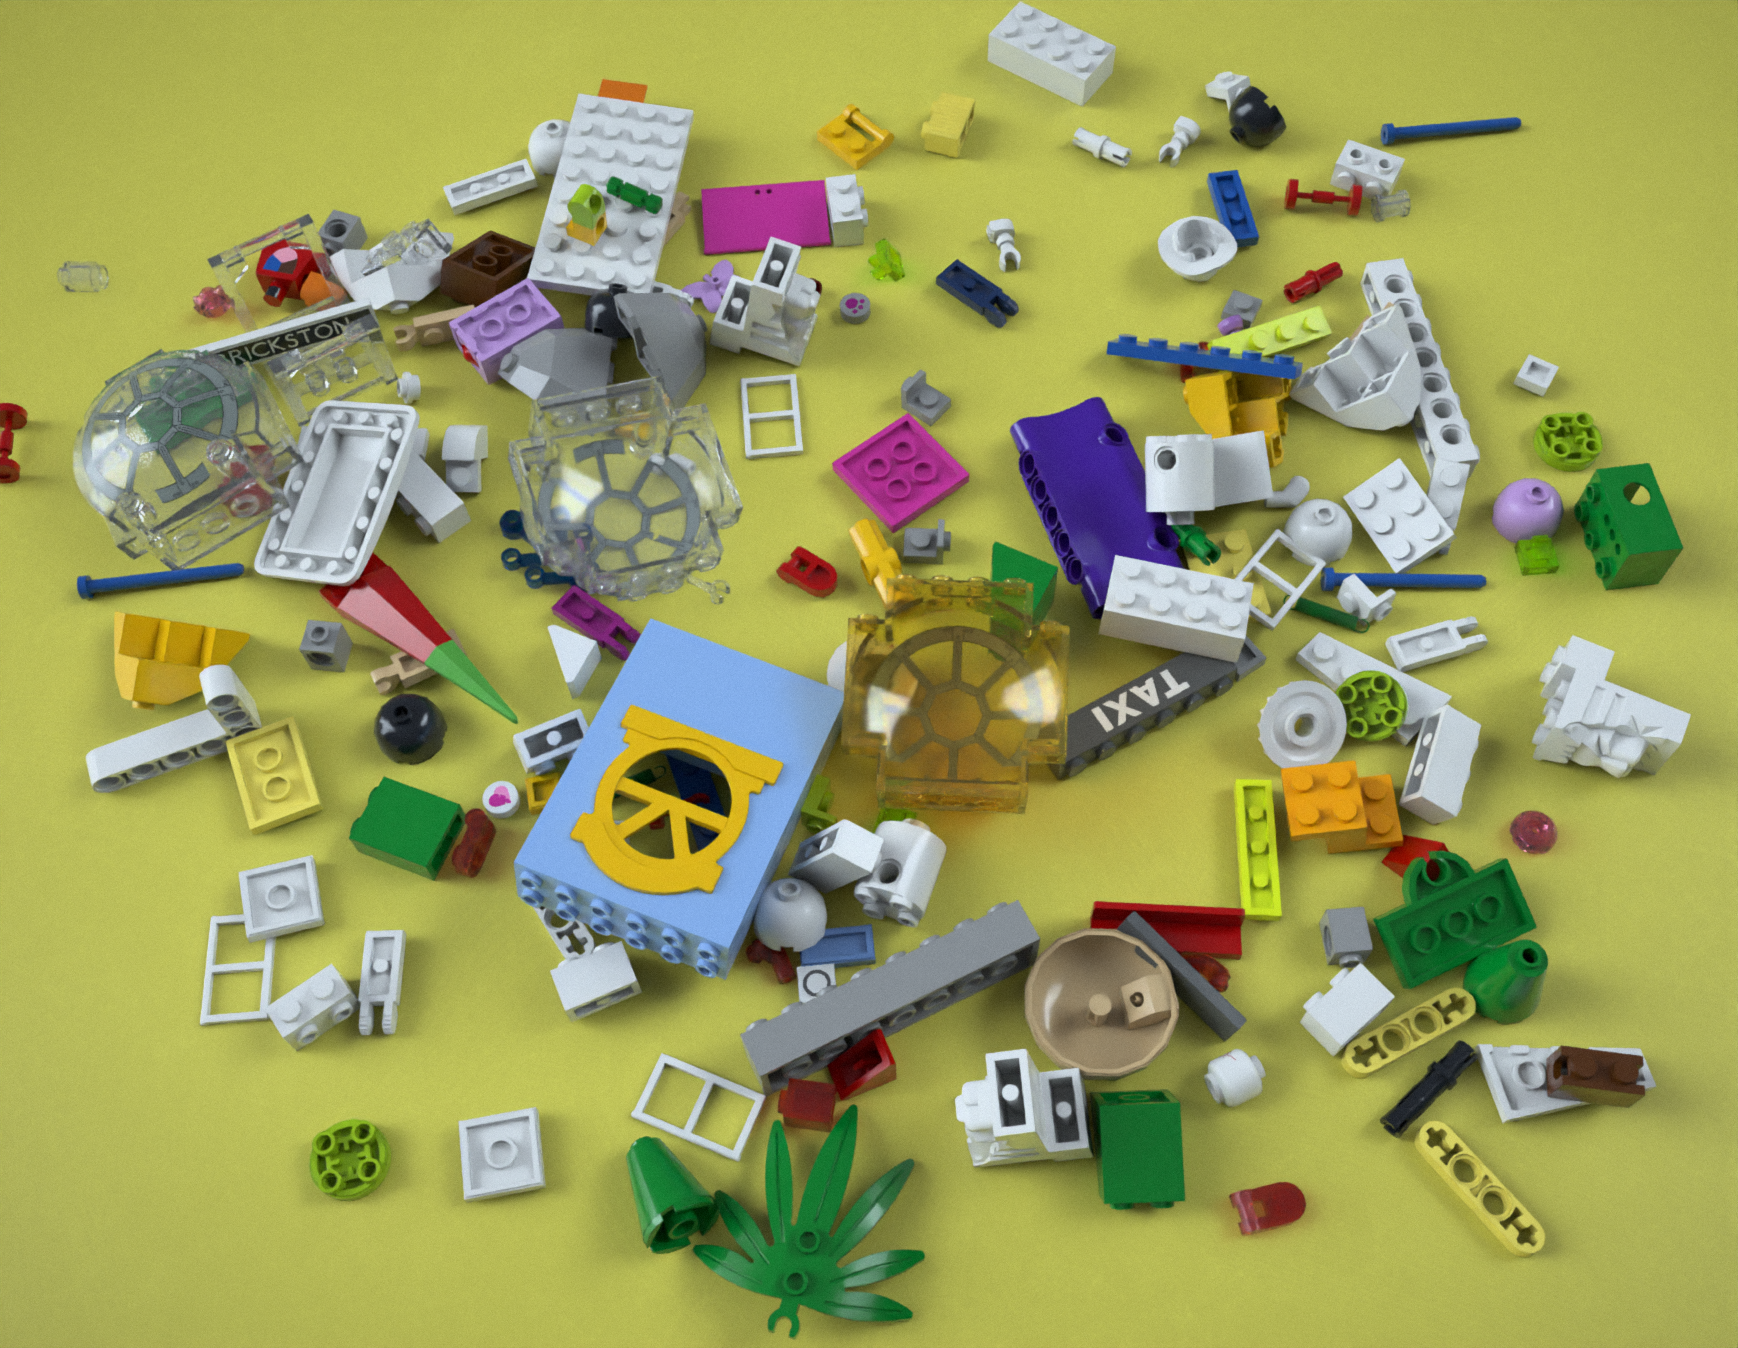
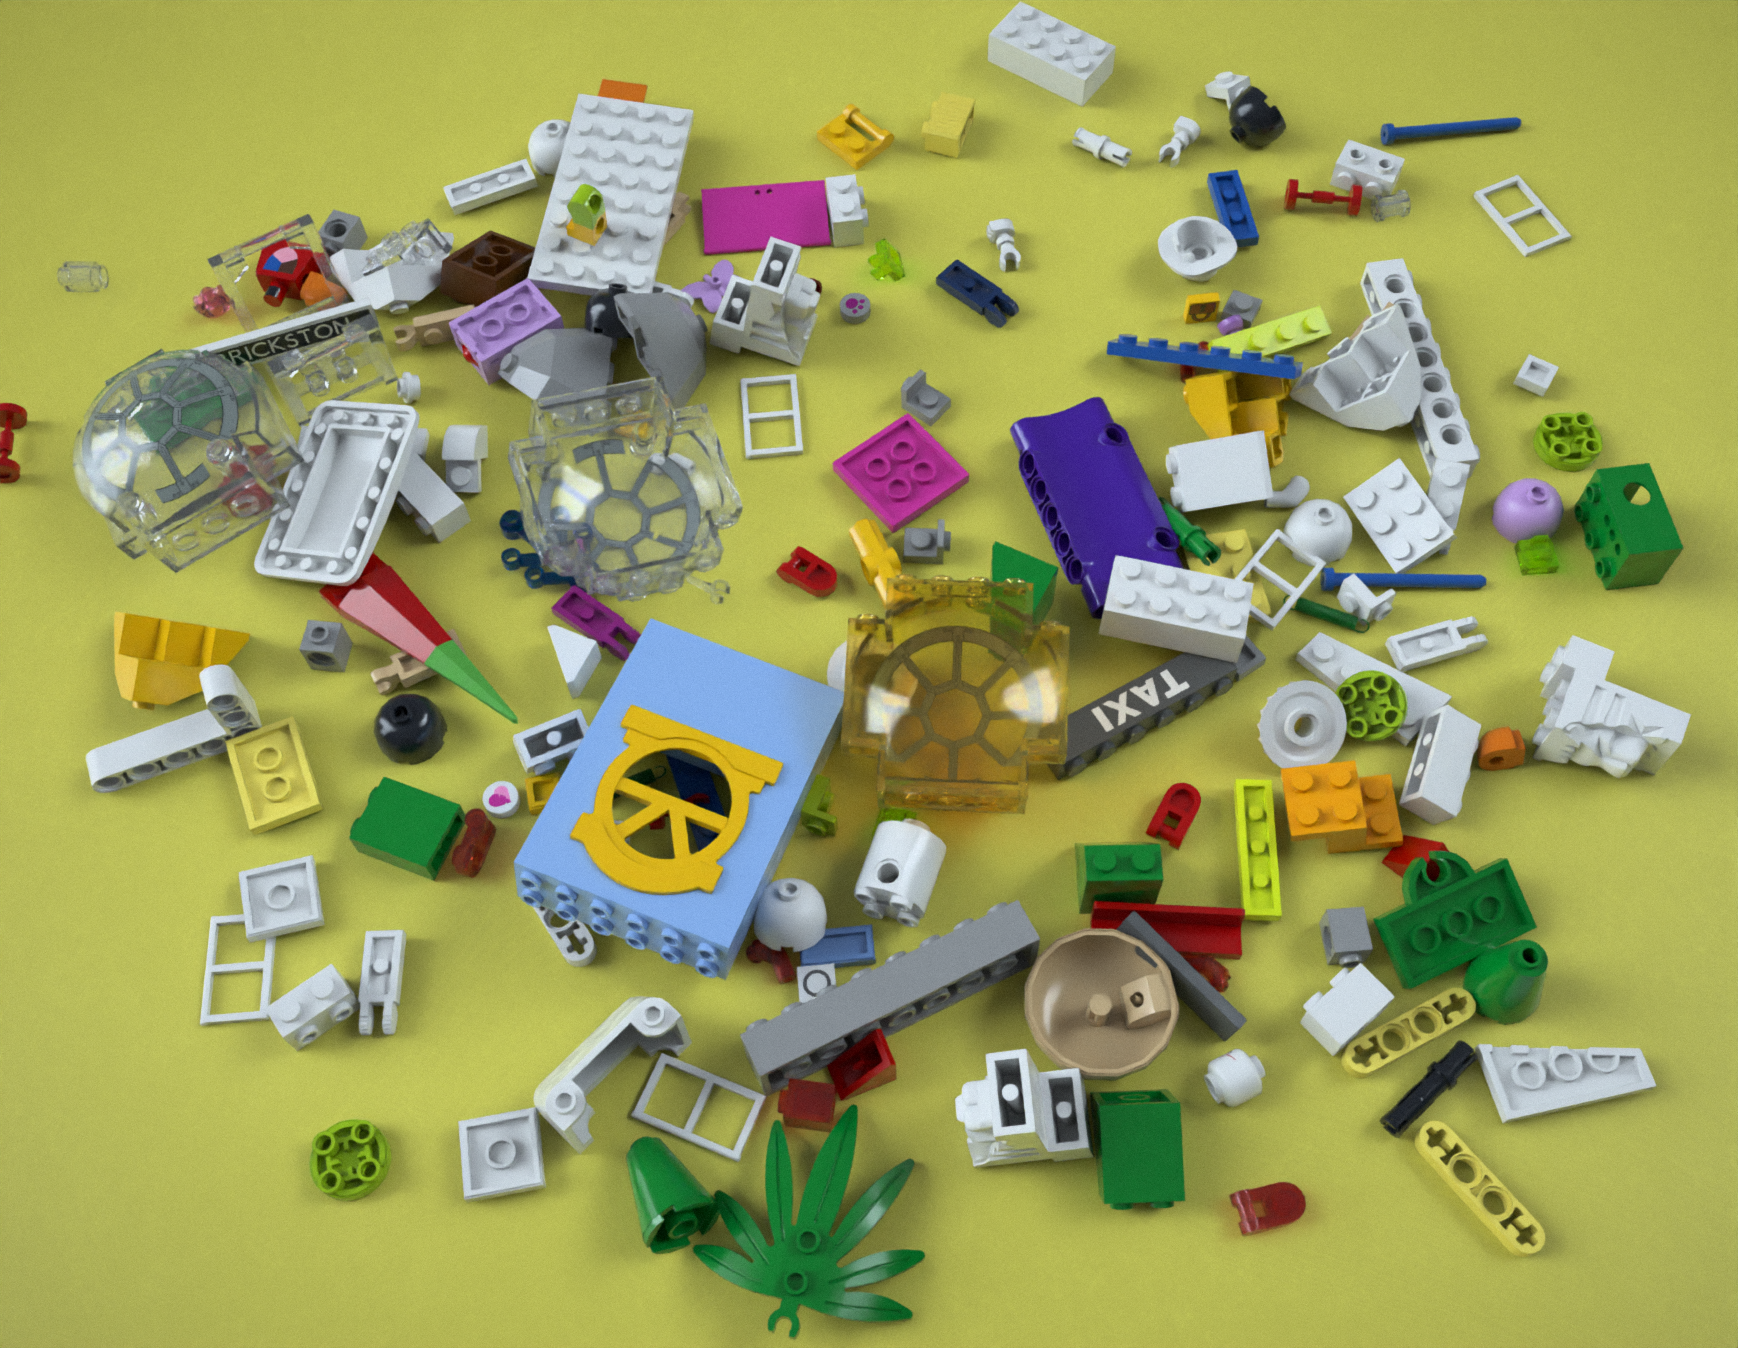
(87, 587): blue bar -> none
(595, 980): white brick -> none
(634, 195): green axle -> none
(636, 1022): none -> white windscreen
(837, 856): white brick -> none
(1118, 873): none -> green slope
(1179, 476): white cylinder -> none
(1181, 804): none -> red plate
(1201, 308): none -> yellow tile
(1312, 282): red axle -> none
(1501, 749): none -> orange piece
(1504, 223): none -> white window
(1533, 842): clear pink plate -> none
(1594, 1076): reddish brown brick -> none

